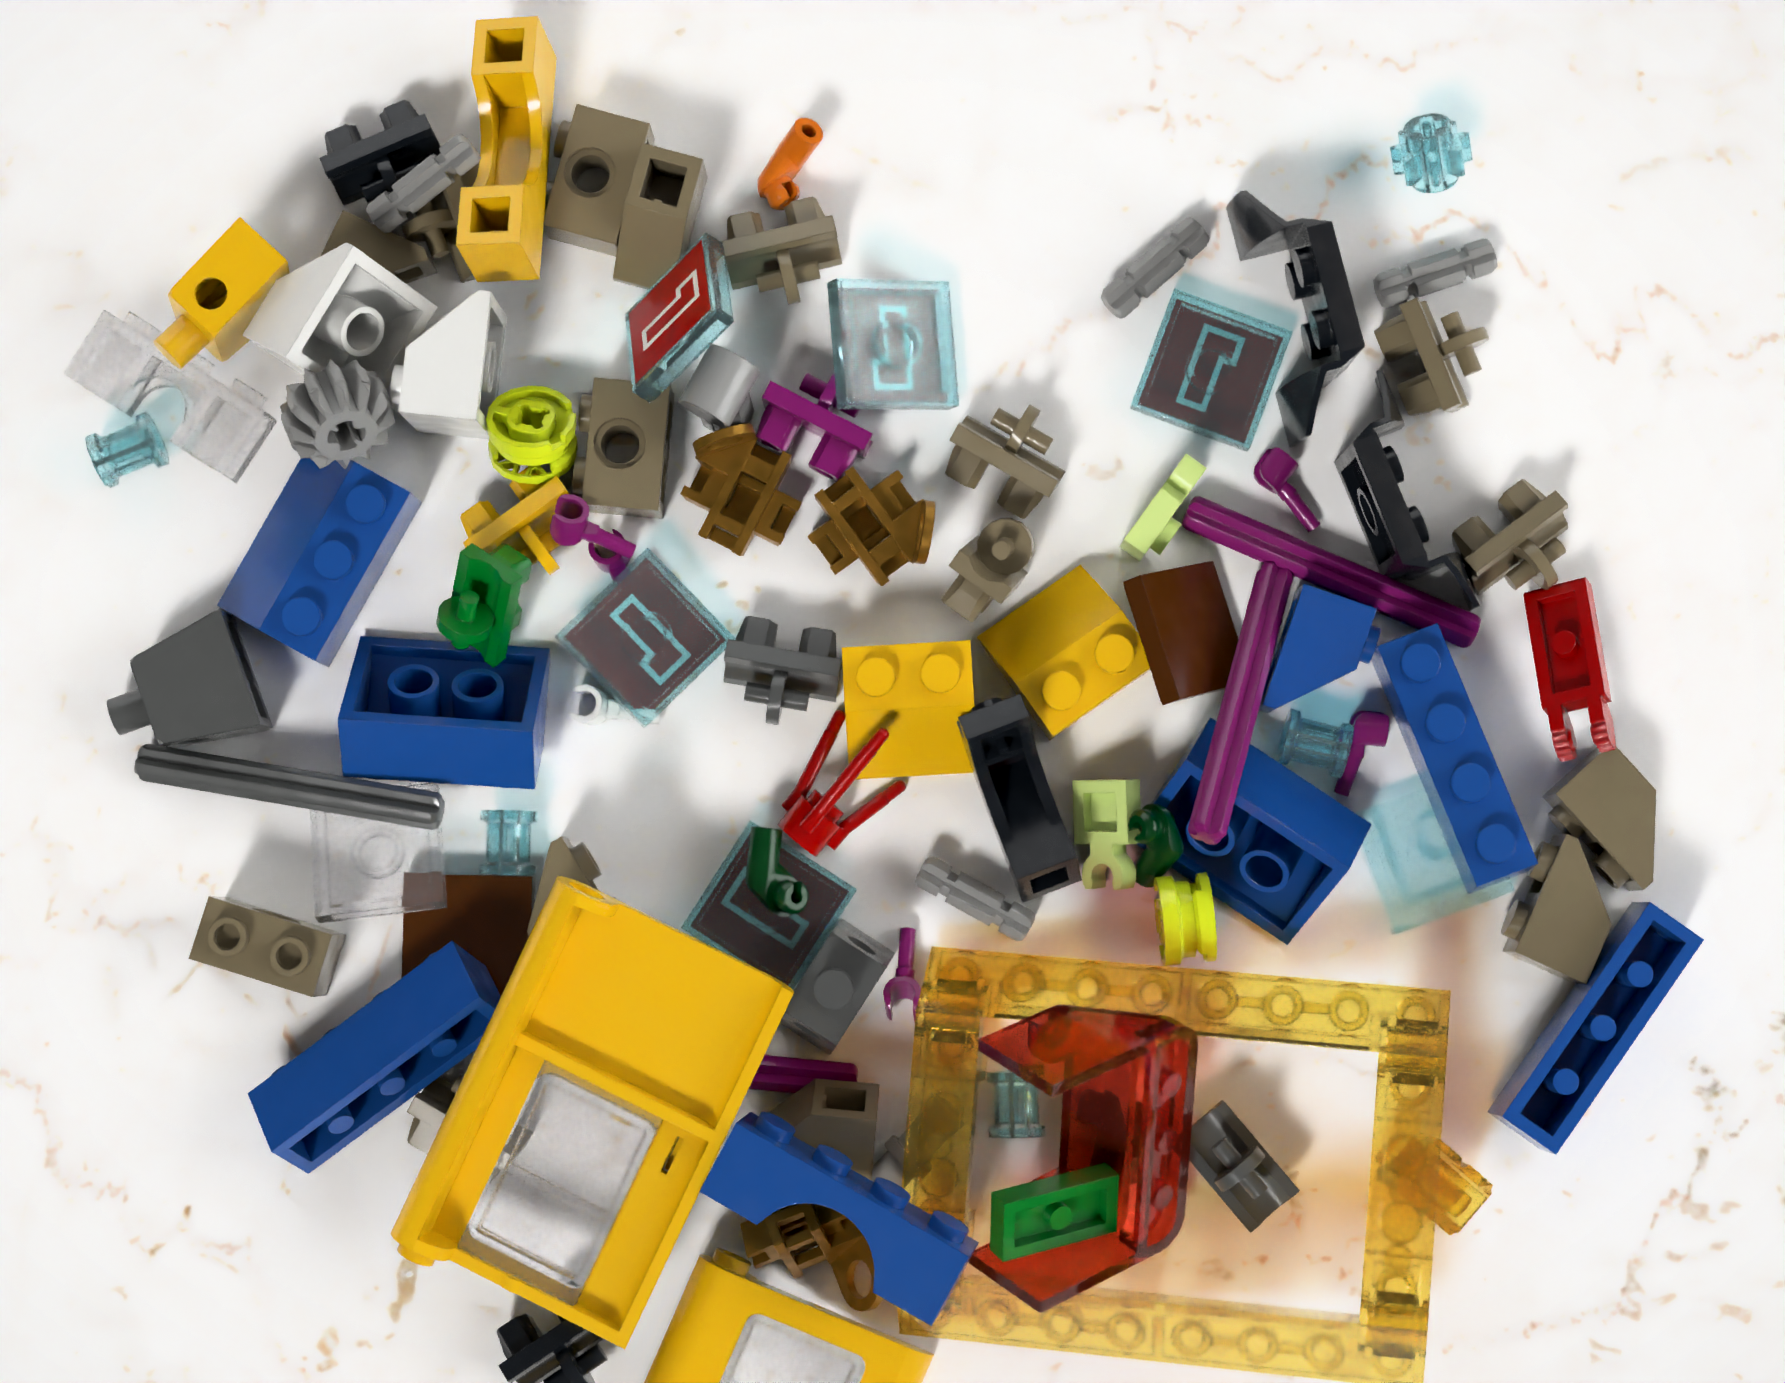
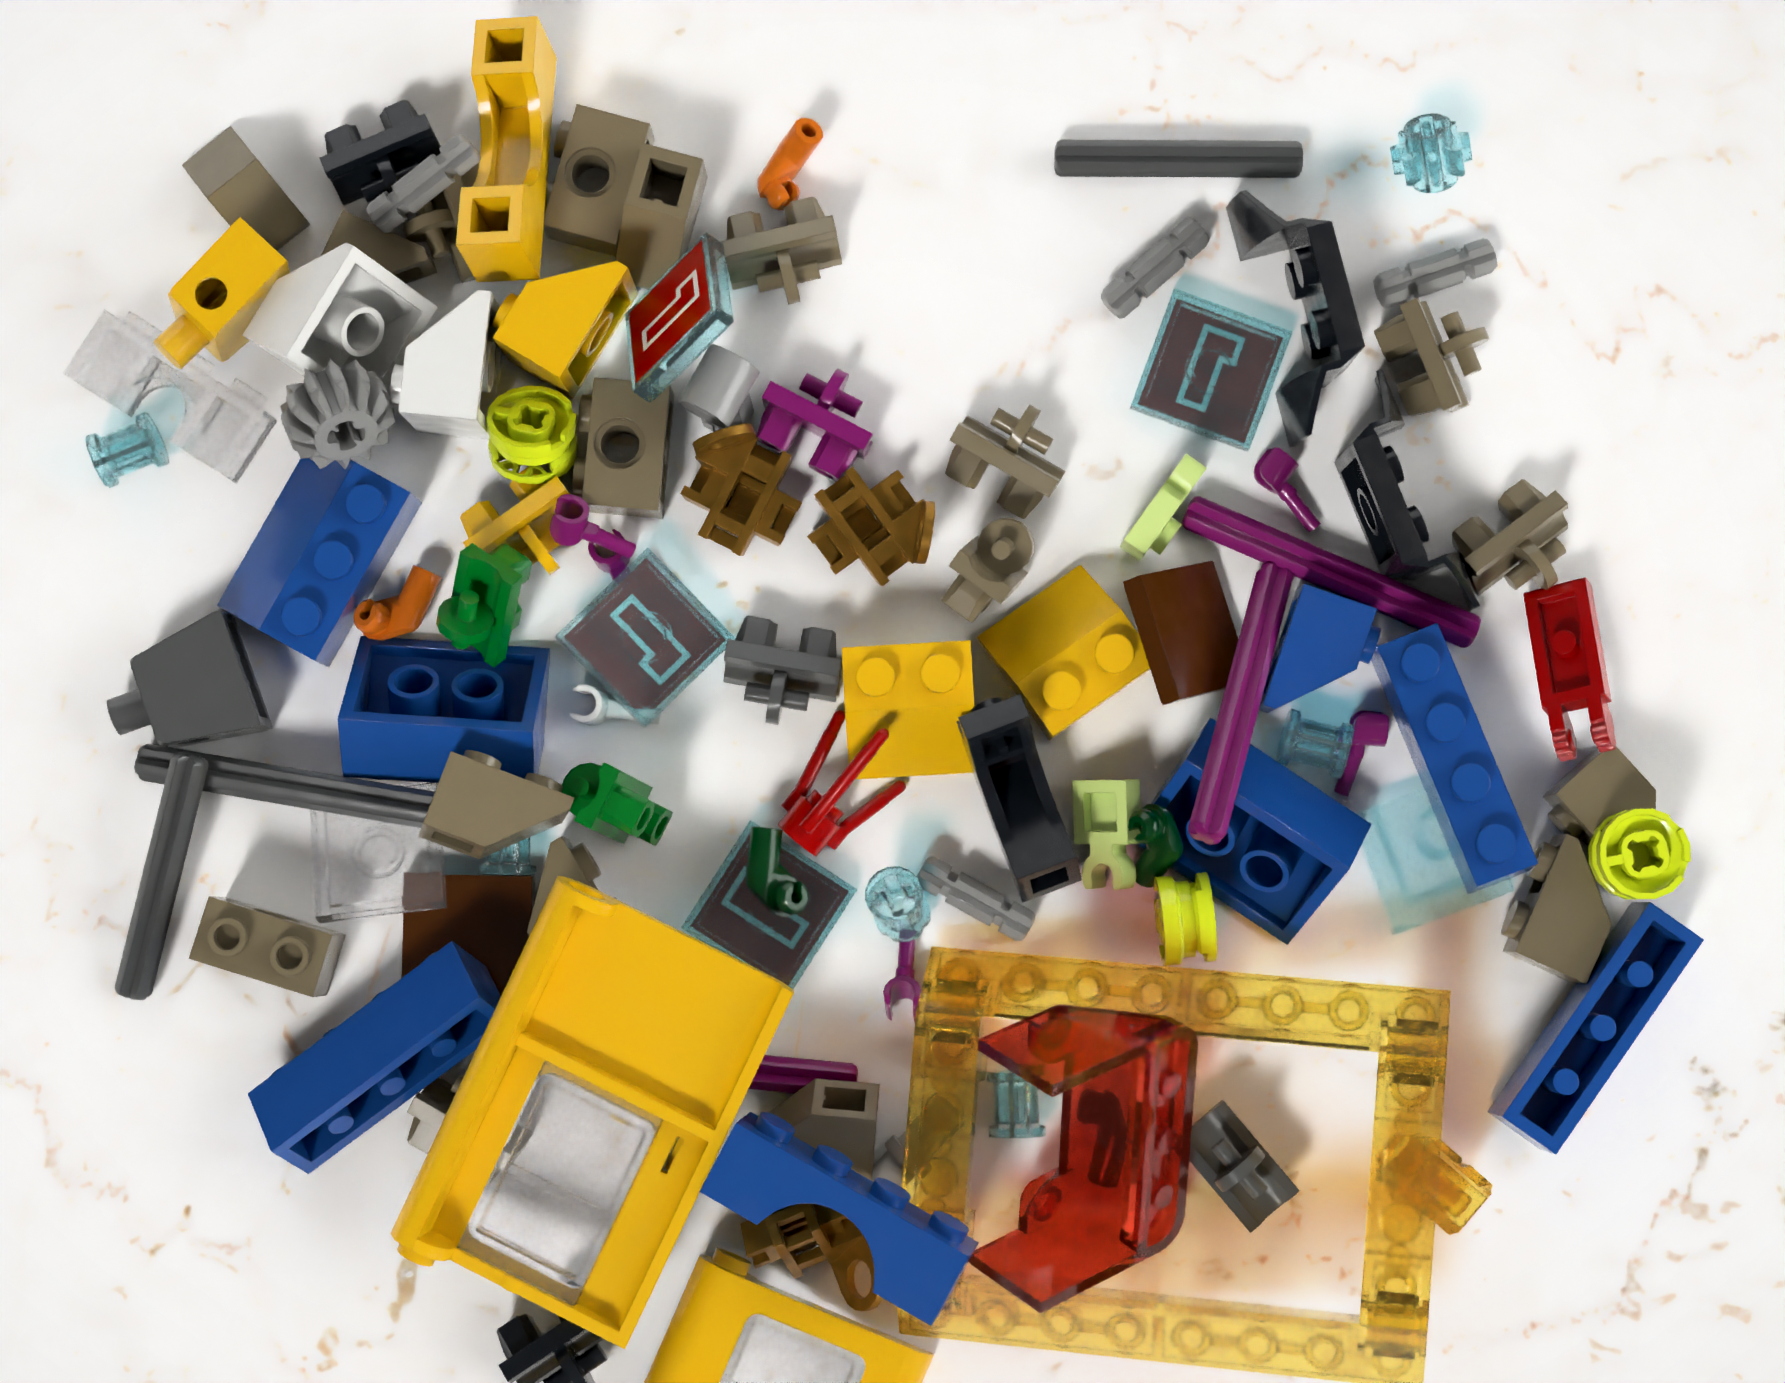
(161, 876): none -> dark grey axle
(243, 188): none -> dark tan slope
(399, 613): none -> orange arm
(488, 809): none -> dark tan slope
(564, 323): none -> yellow slope
(614, 803): none -> green hips
(836, 986): dark grey torso -> none
(888, 886): none -> clear light blue bush
(892, 344): clear light blue tile -> none
(1054, 1211): green plate -> none
(1178, 158): none -> dark grey axle
(1639, 854): none -> neon yellow wheel

